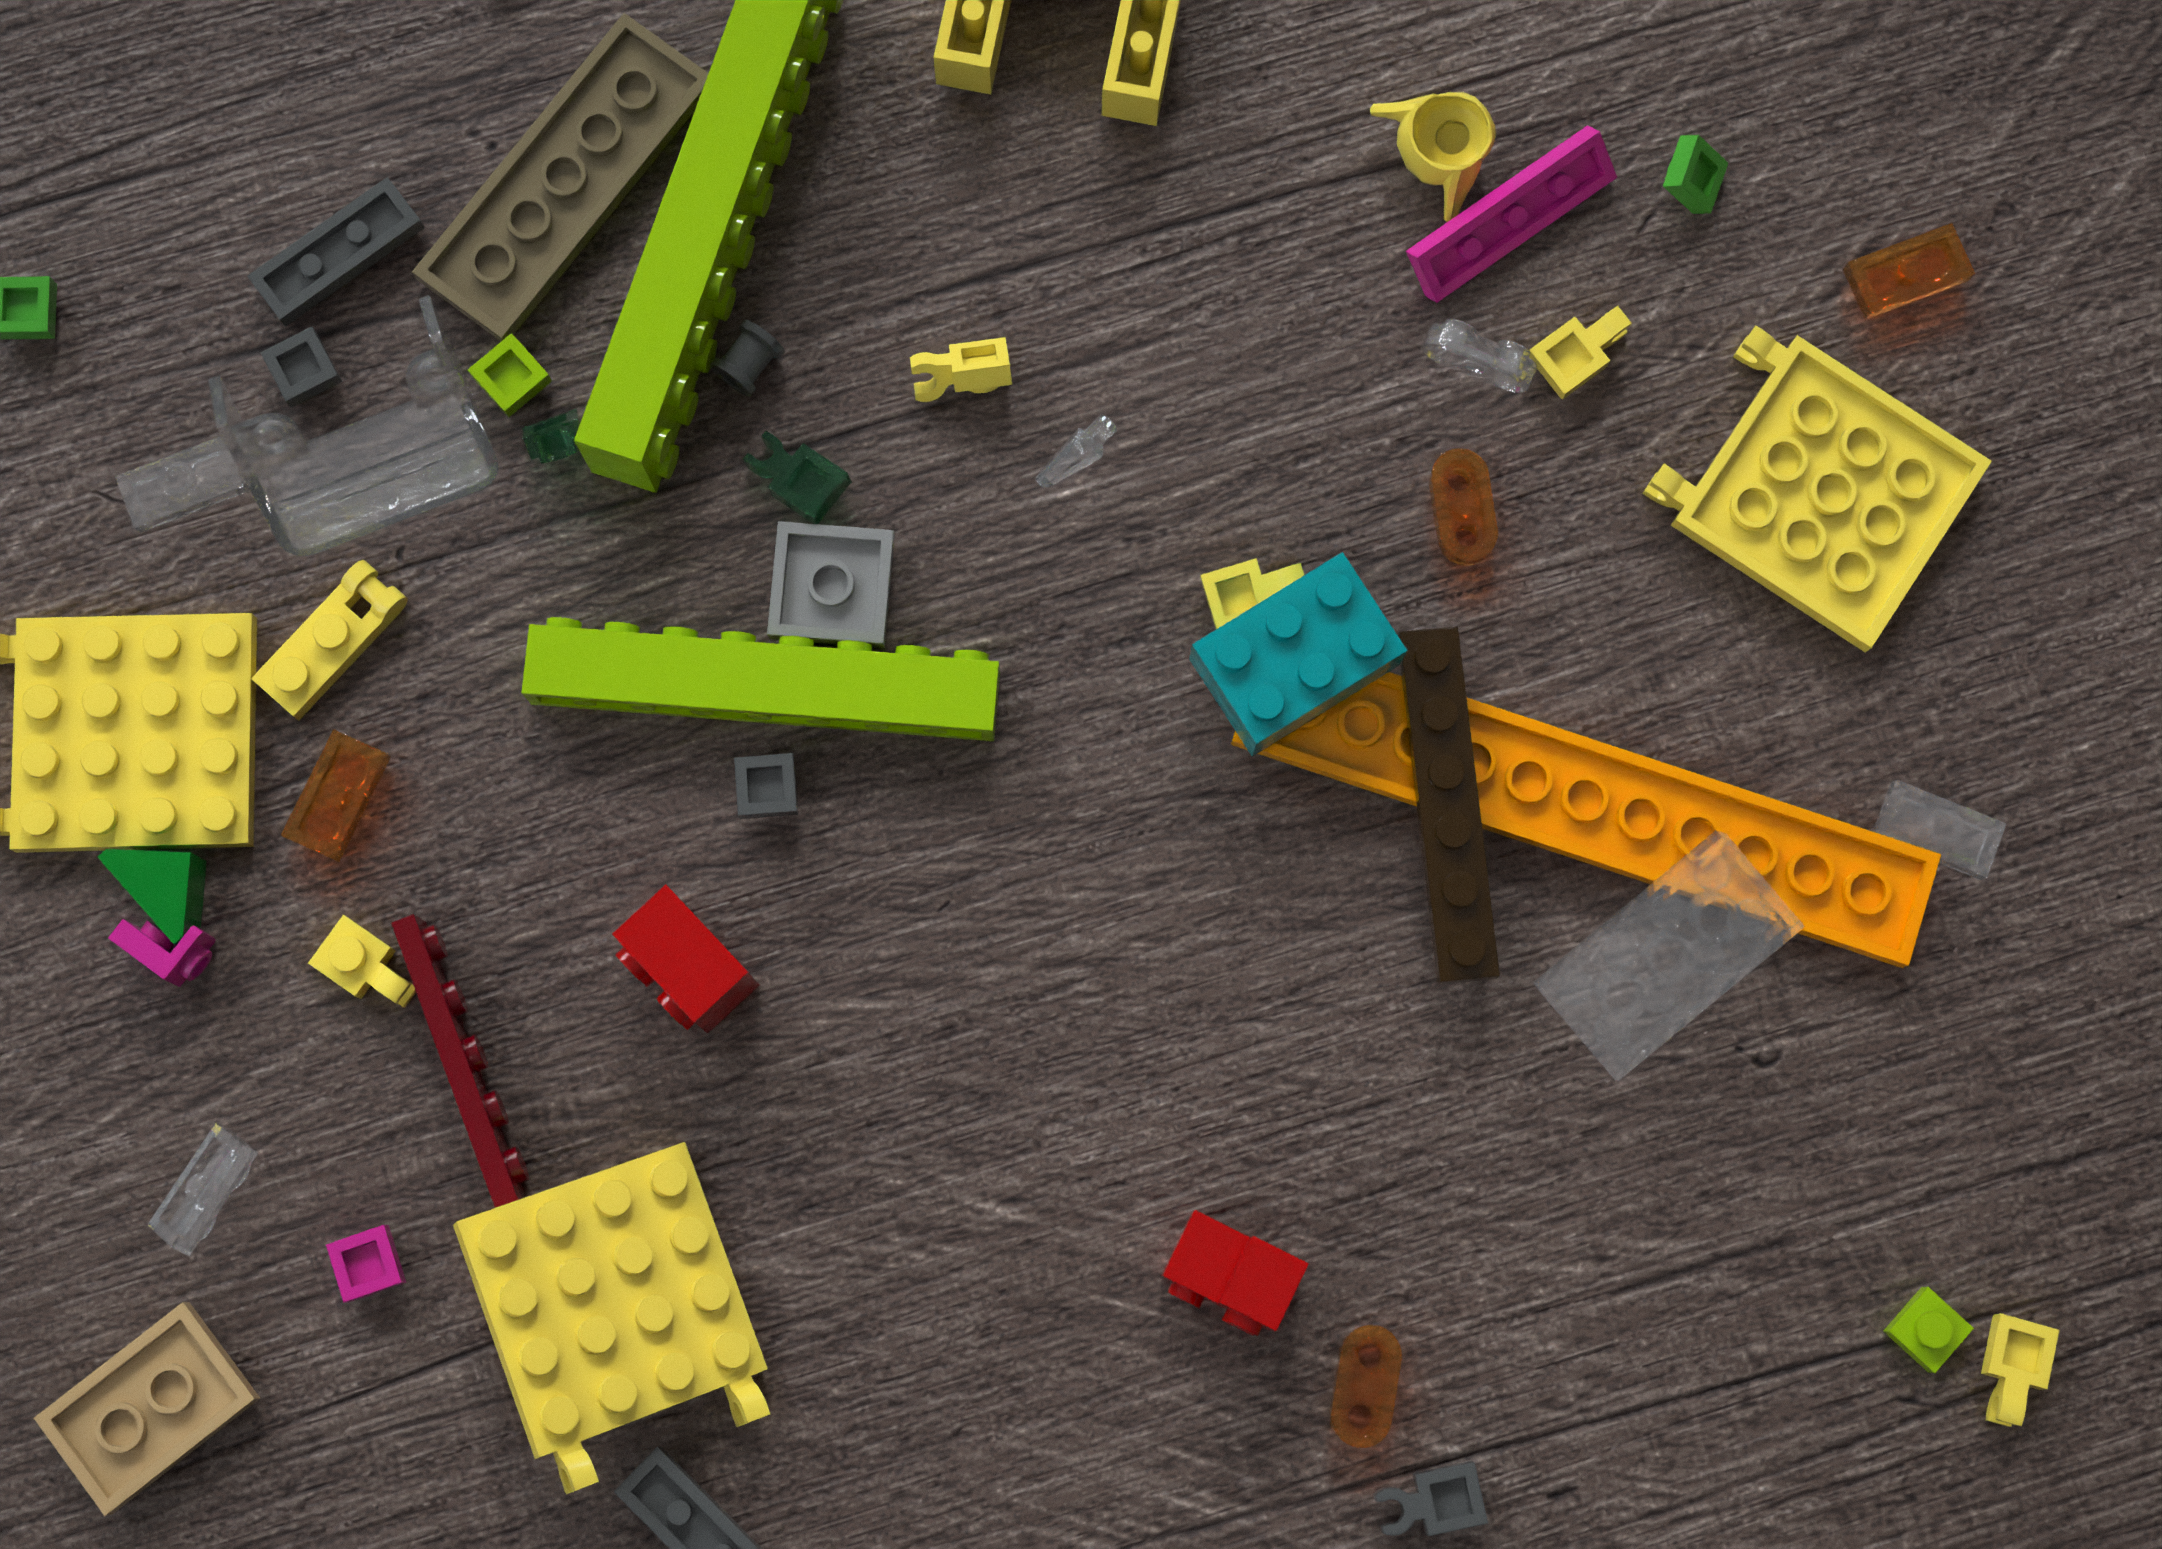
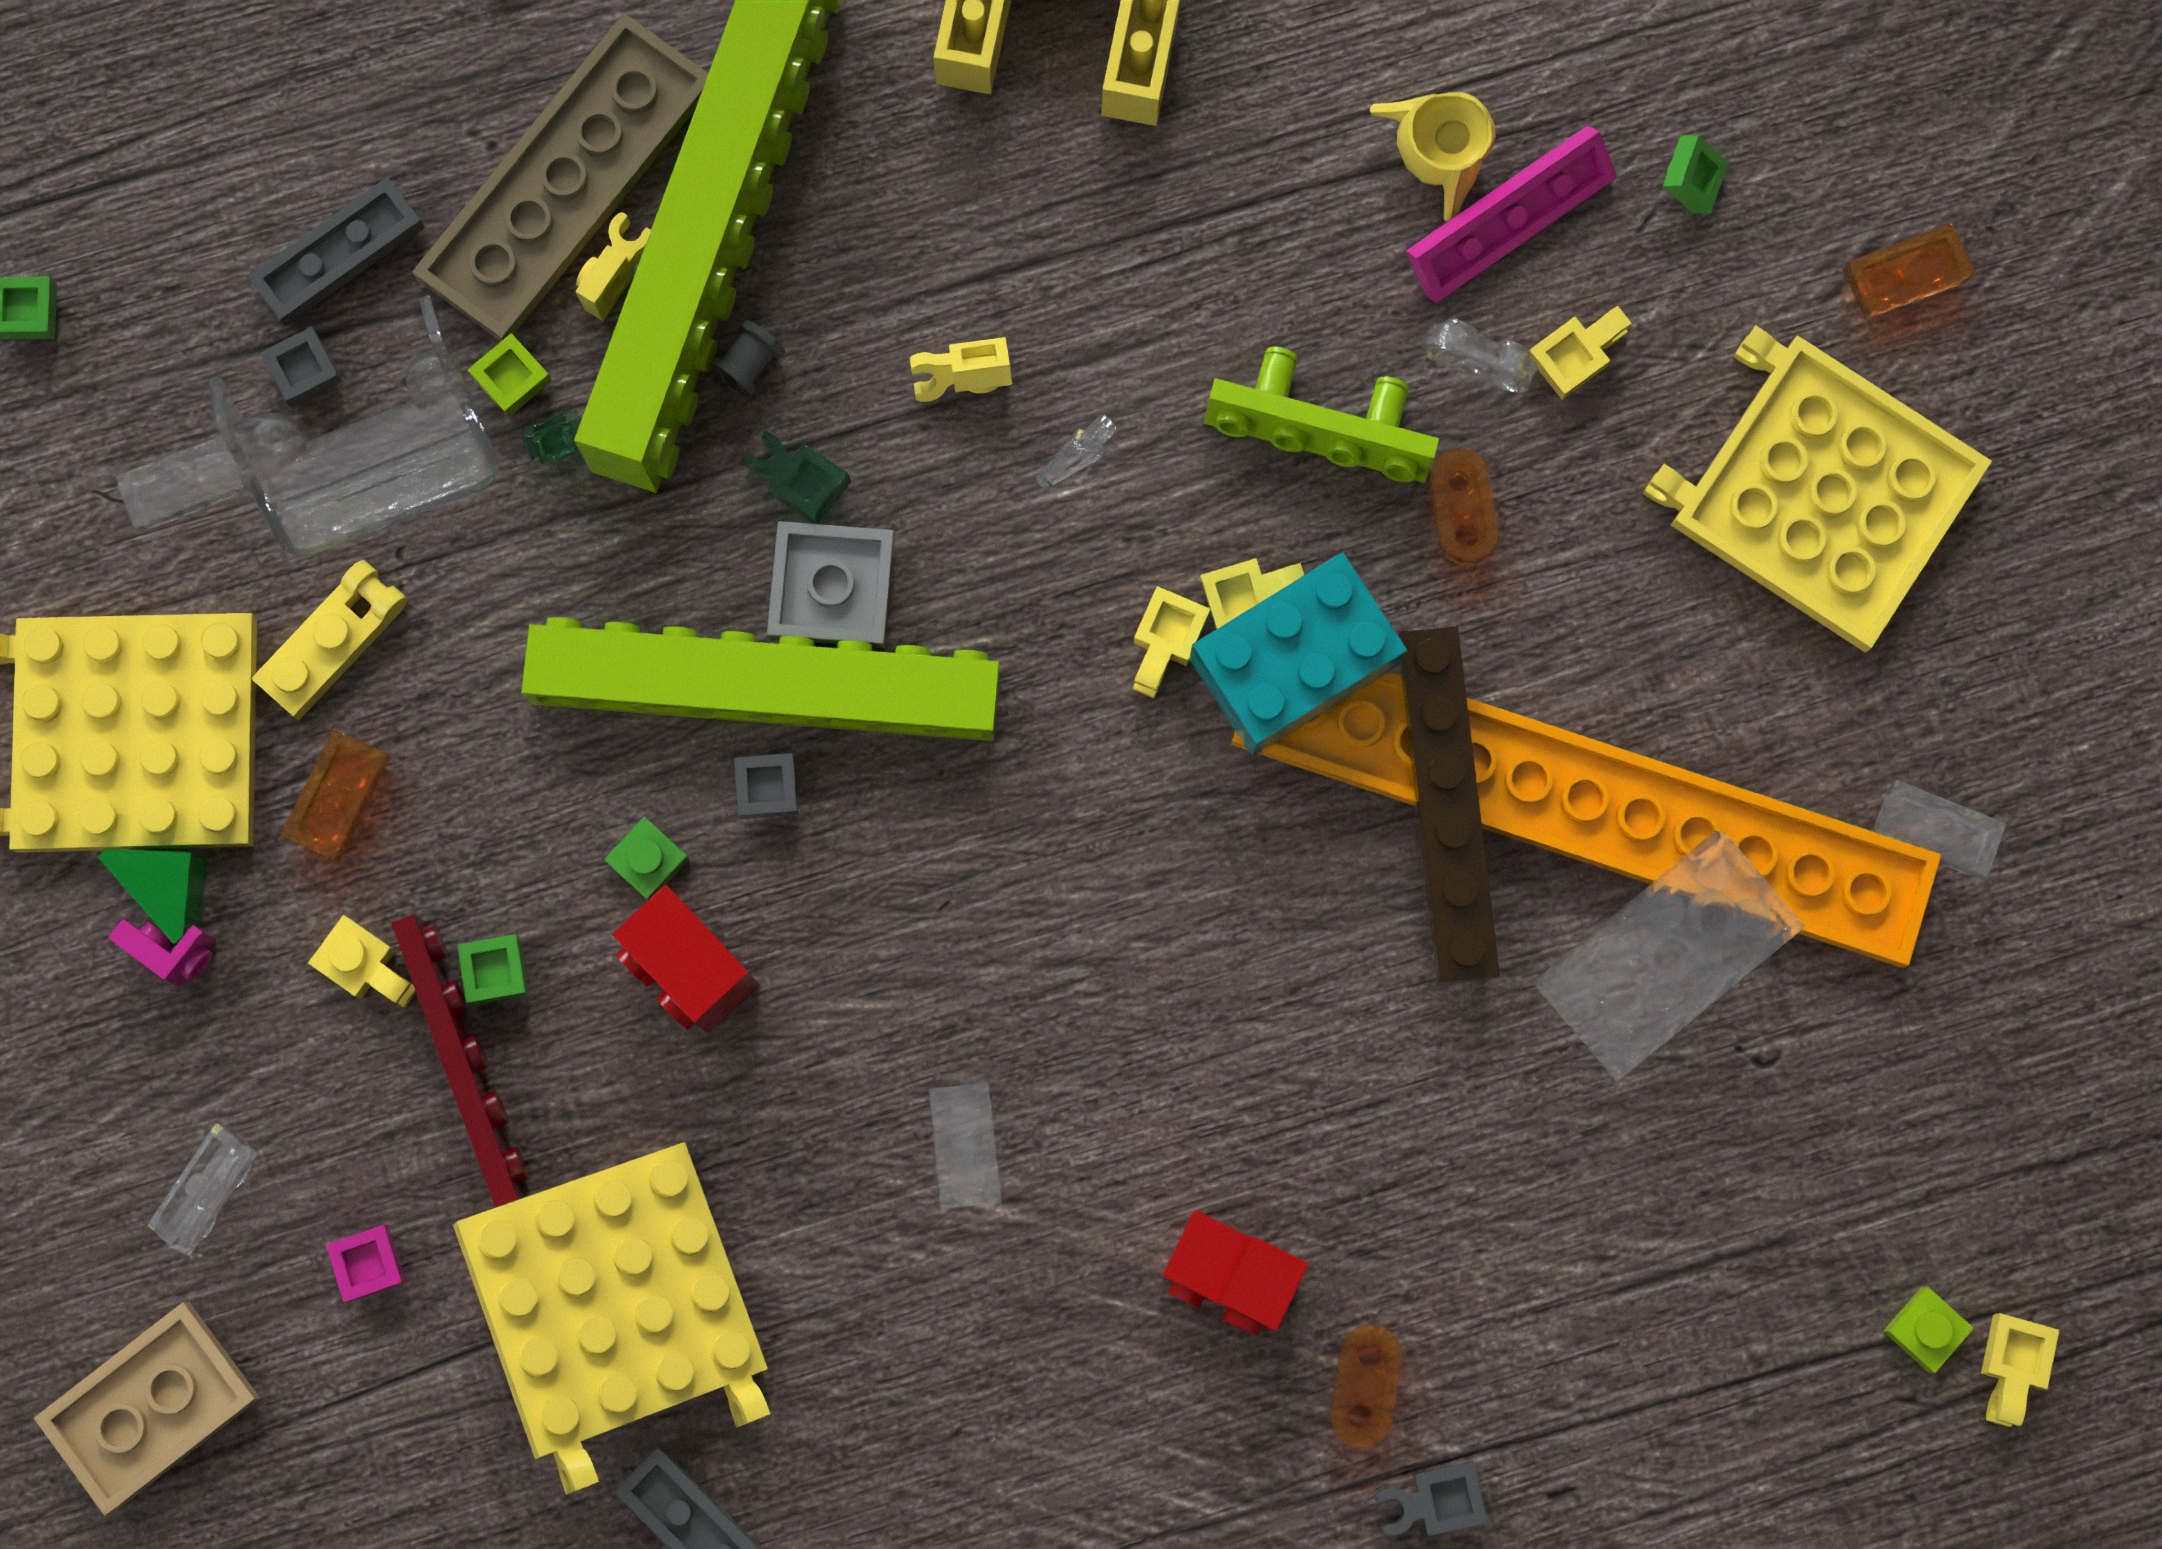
(493, 969): none -> bright green plate
(607, 277): none -> light yellow plate
(646, 858): none -> bright green plate
(965, 1146): none -> clear plate
(1168, 634): none -> light yellow plate
(1319, 430): none -> lime plate

